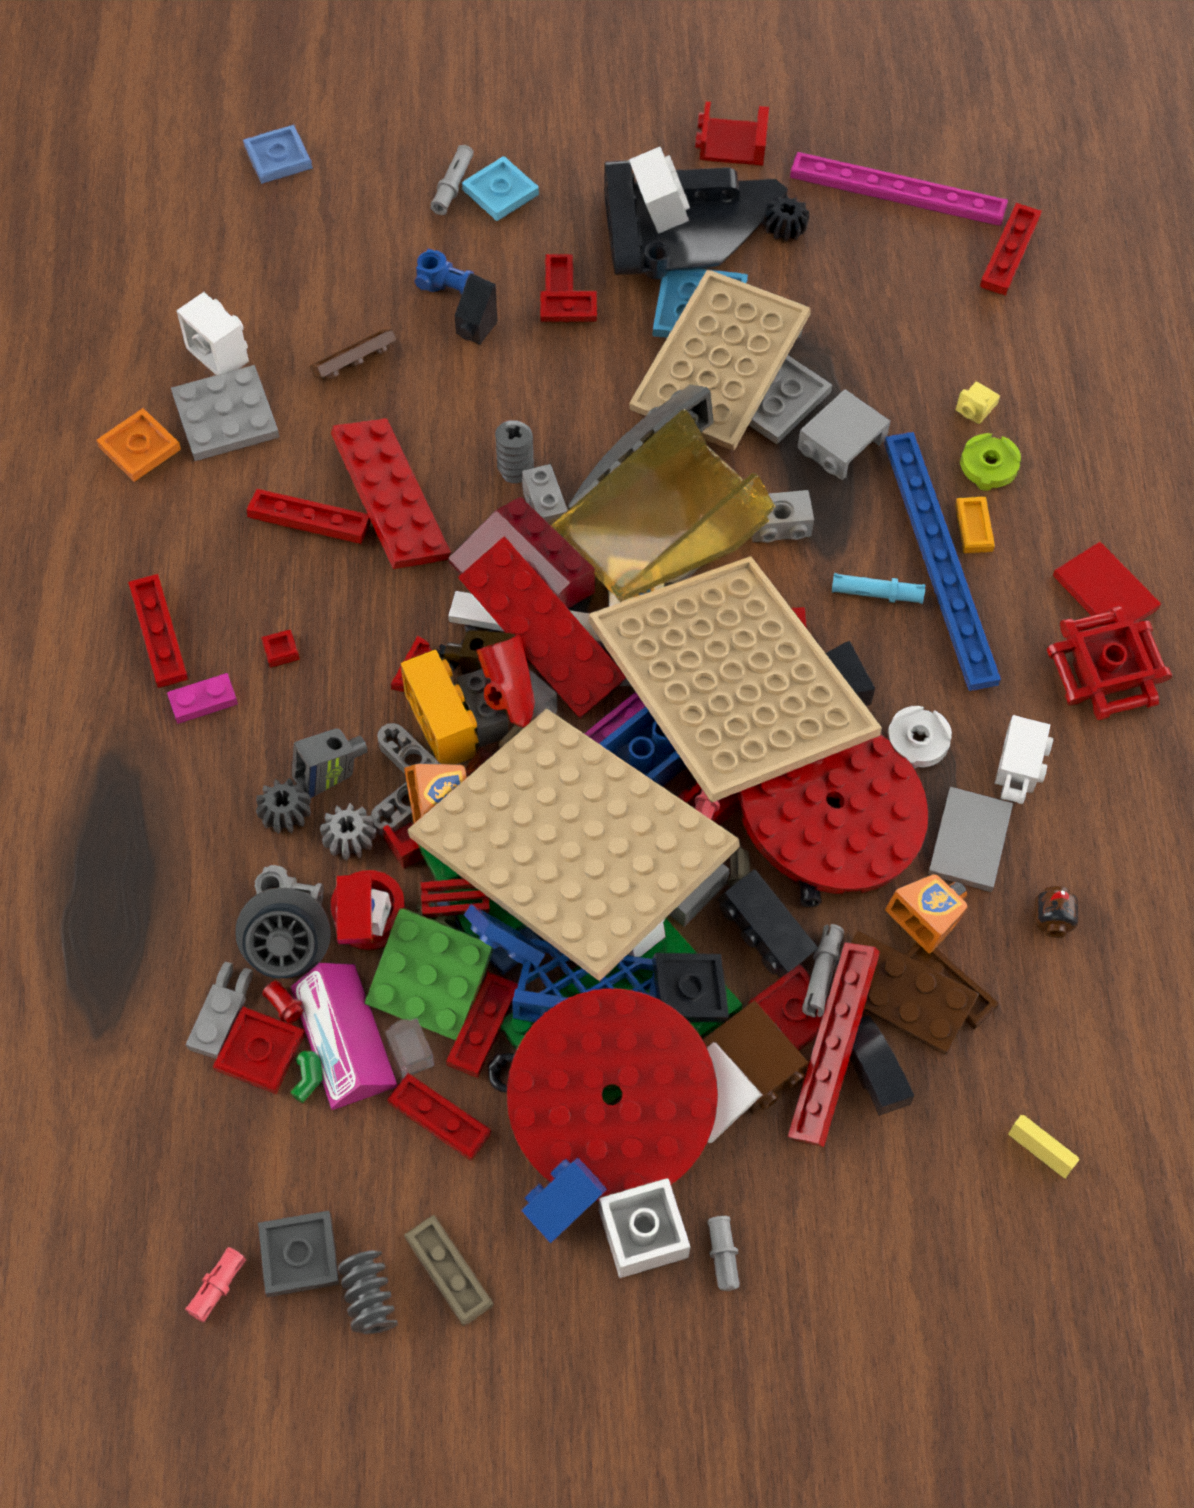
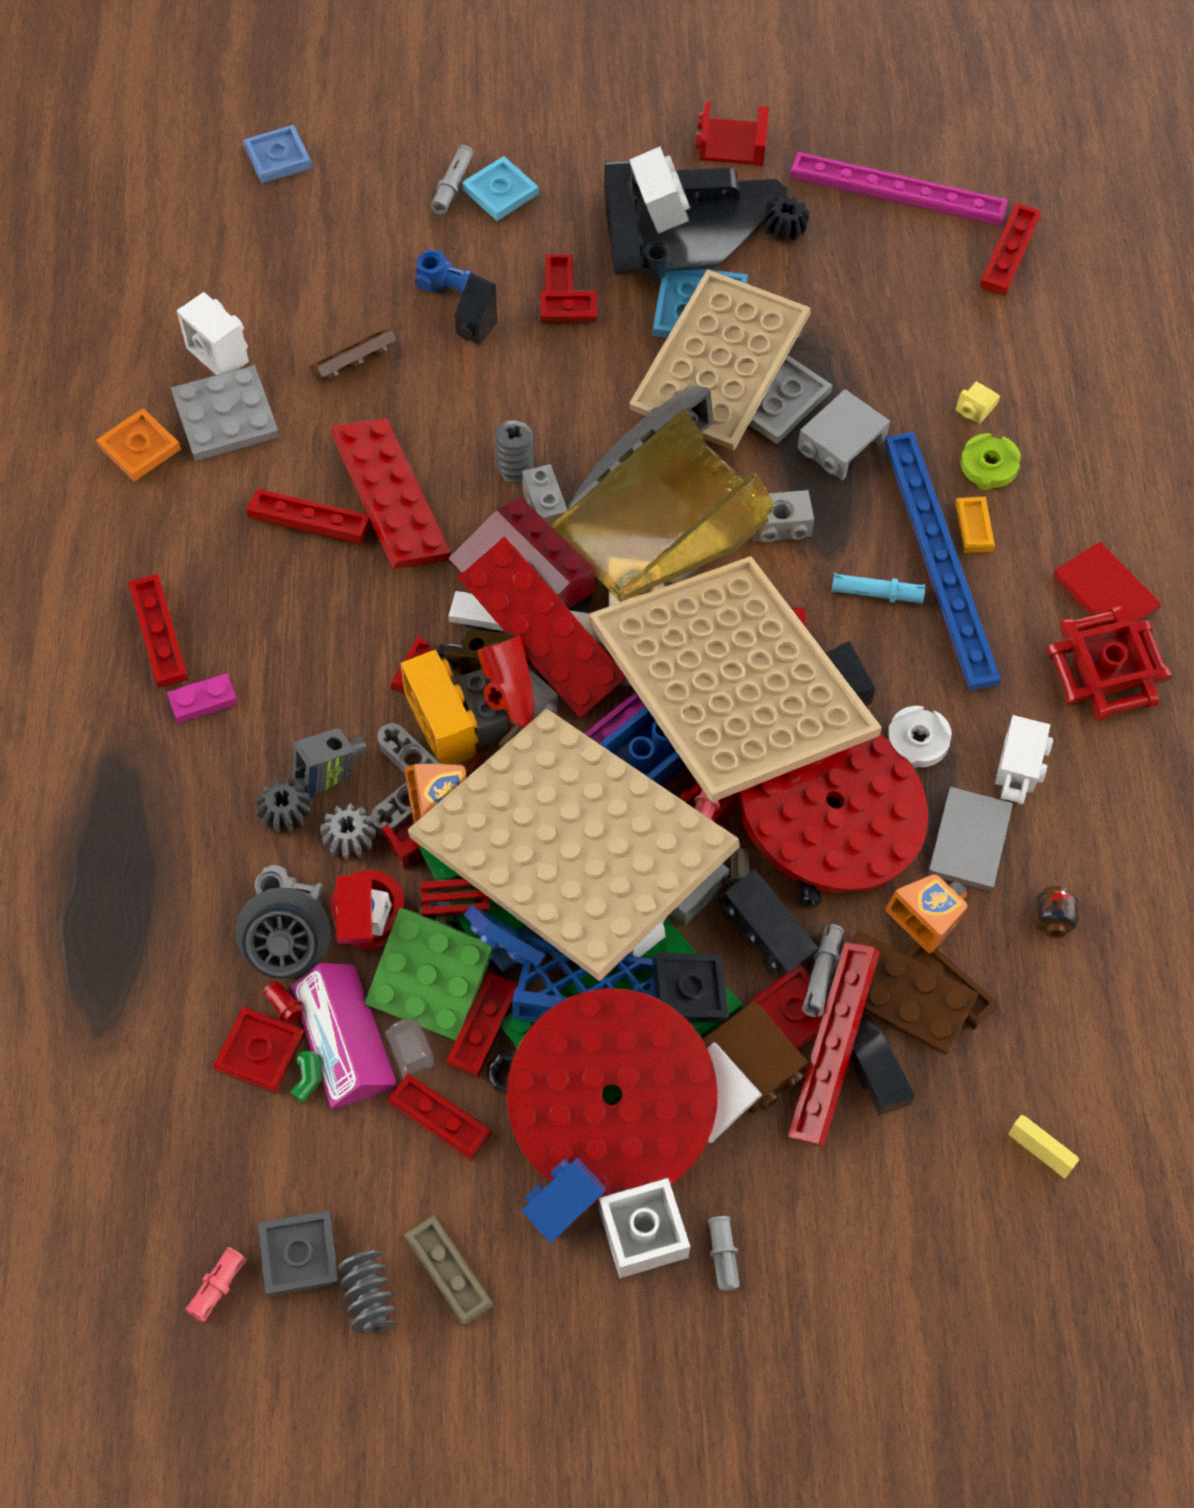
(219, 1012): light grey hinge -> none
(280, 648): red tile -> none

